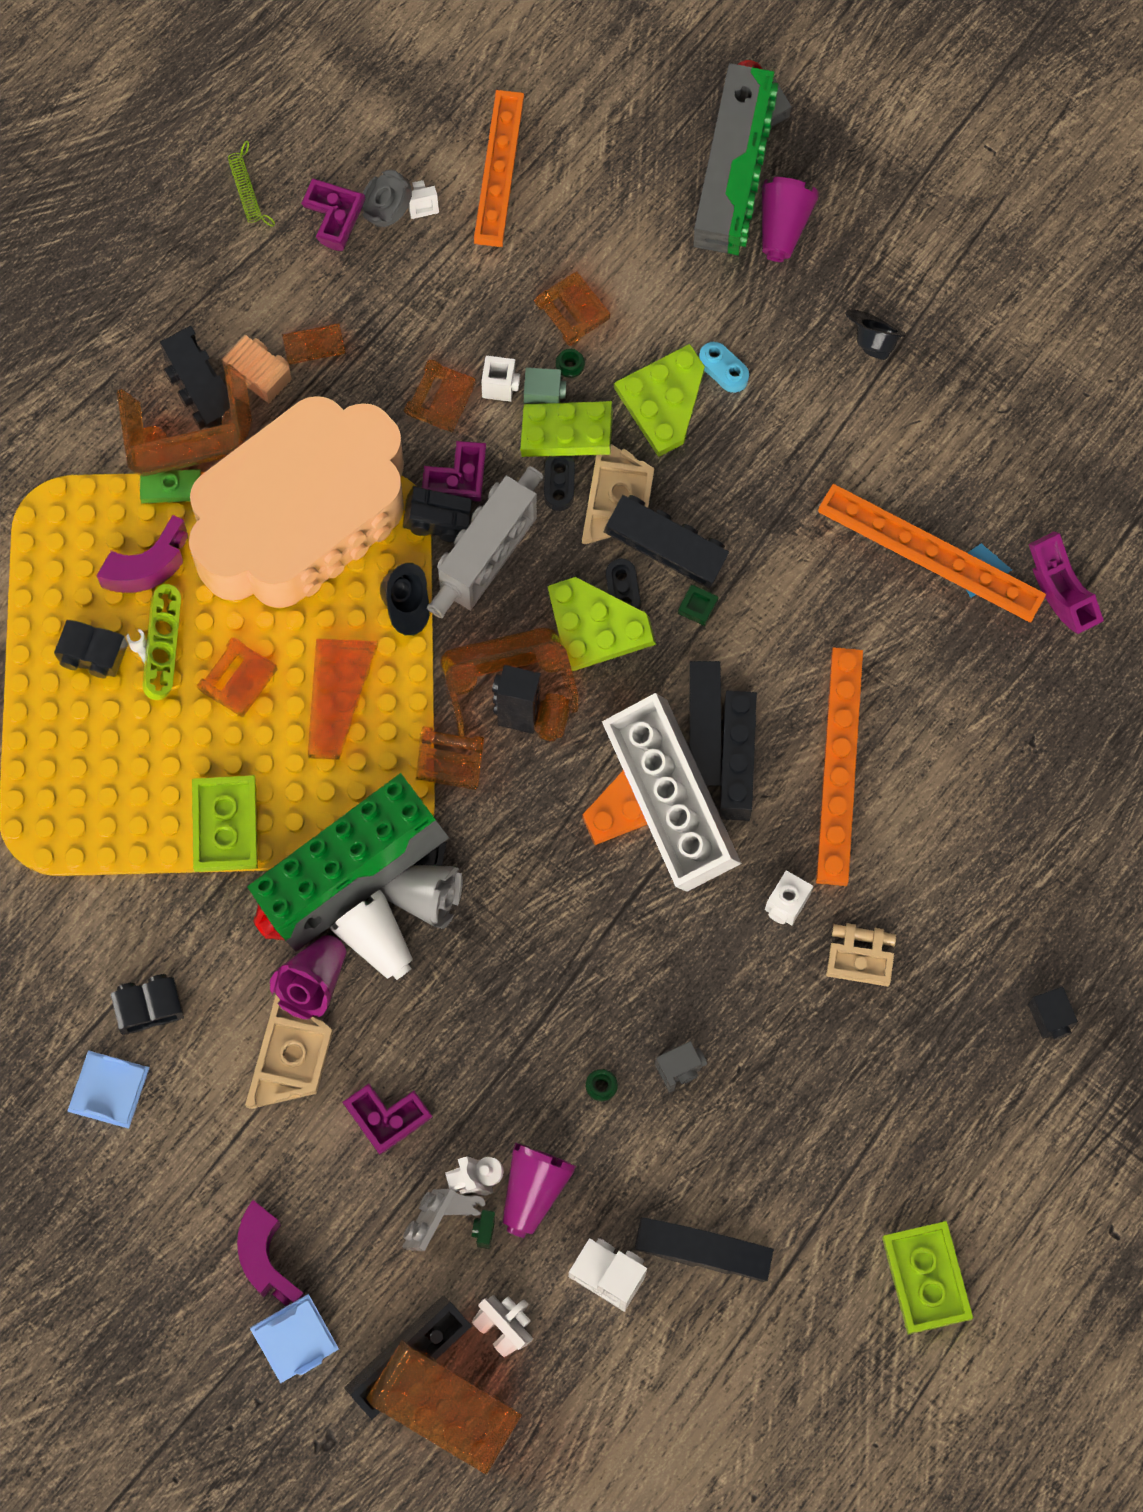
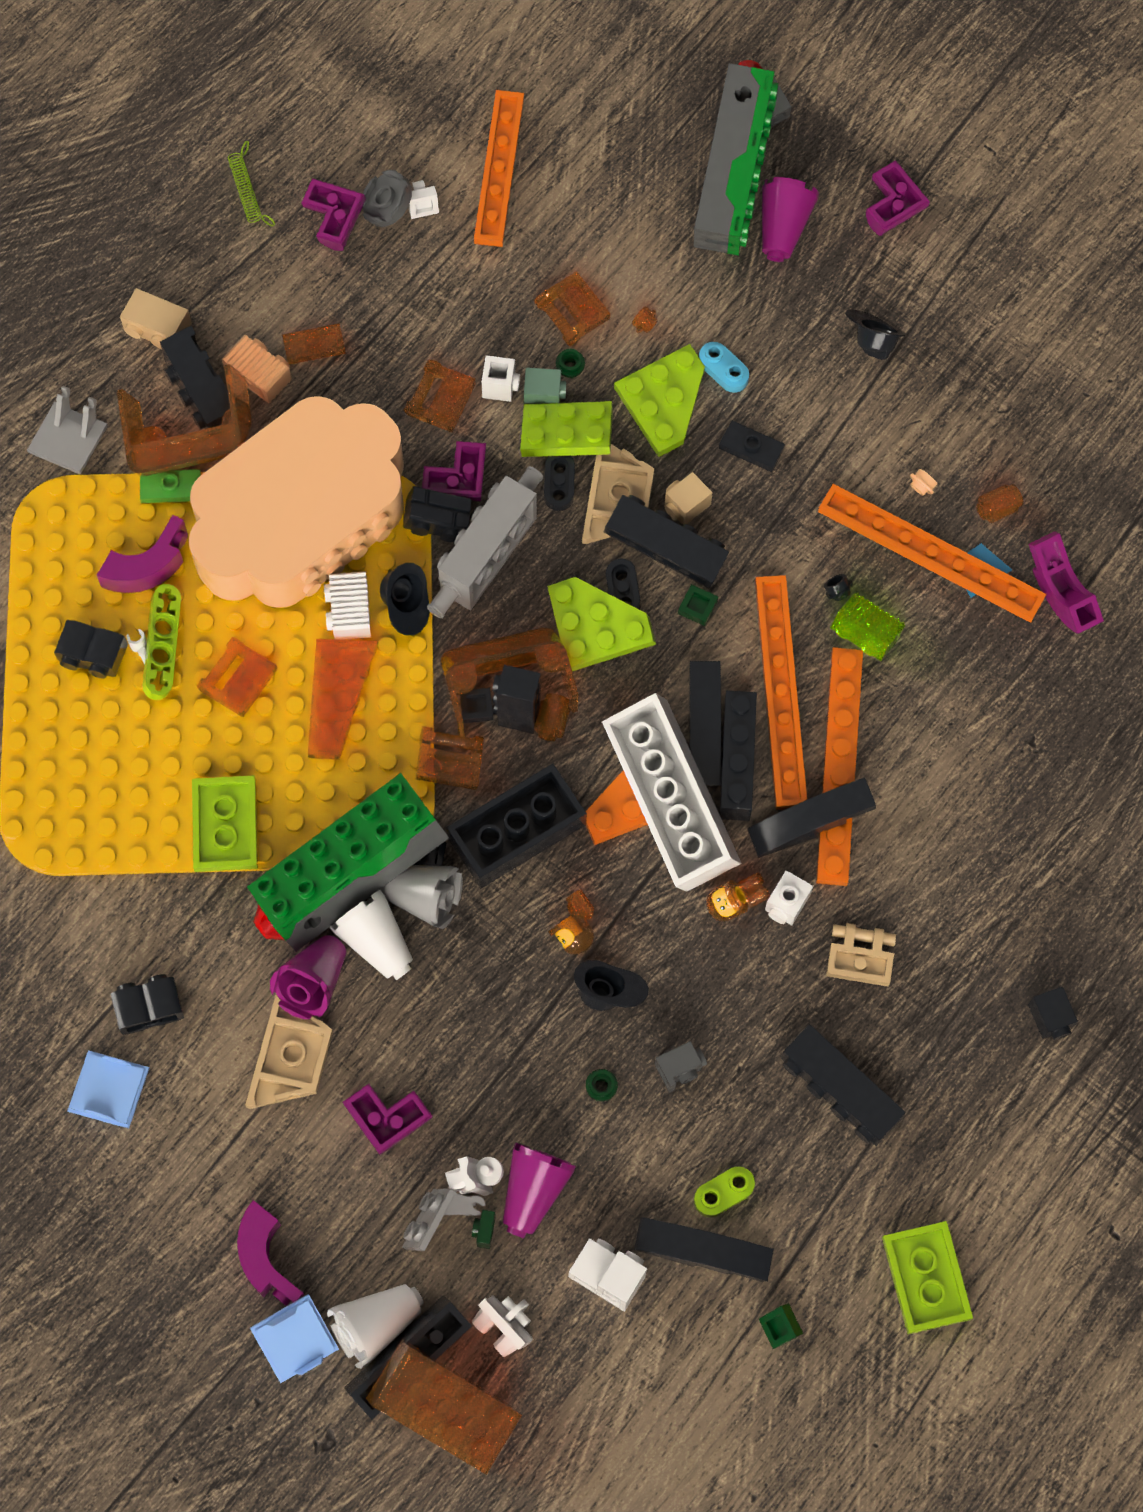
(67, 435): none -> light grey plate
(153, 317): none -> tan brick
(349, 606): none -> white brick
(374, 1321): none -> white cone
(477, 706): none -> black plate
(516, 825): none -> black brick
(575, 932): none -> clear orange piece
(608, 986): none -> black piece
(645, 320): none -> clear orange plate
(687, 498): none -> tan brick
(725, 1192): none -> lime plate
(735, 898): none -> clear orange piece
(751, 446): none -> black plate
(780, 691): none -> orange plate
(780, 1326): none -> dark green plate
(811, 817): none -> black slope
(838, 587): none -> black plate
(842, 1085): none -> black brick
(867, 626): none -> clear neon green brick
(901, 200): none -> magenta brick
(922, 482): none -> light nougat plate
(999, 503): none -> clear orange brick

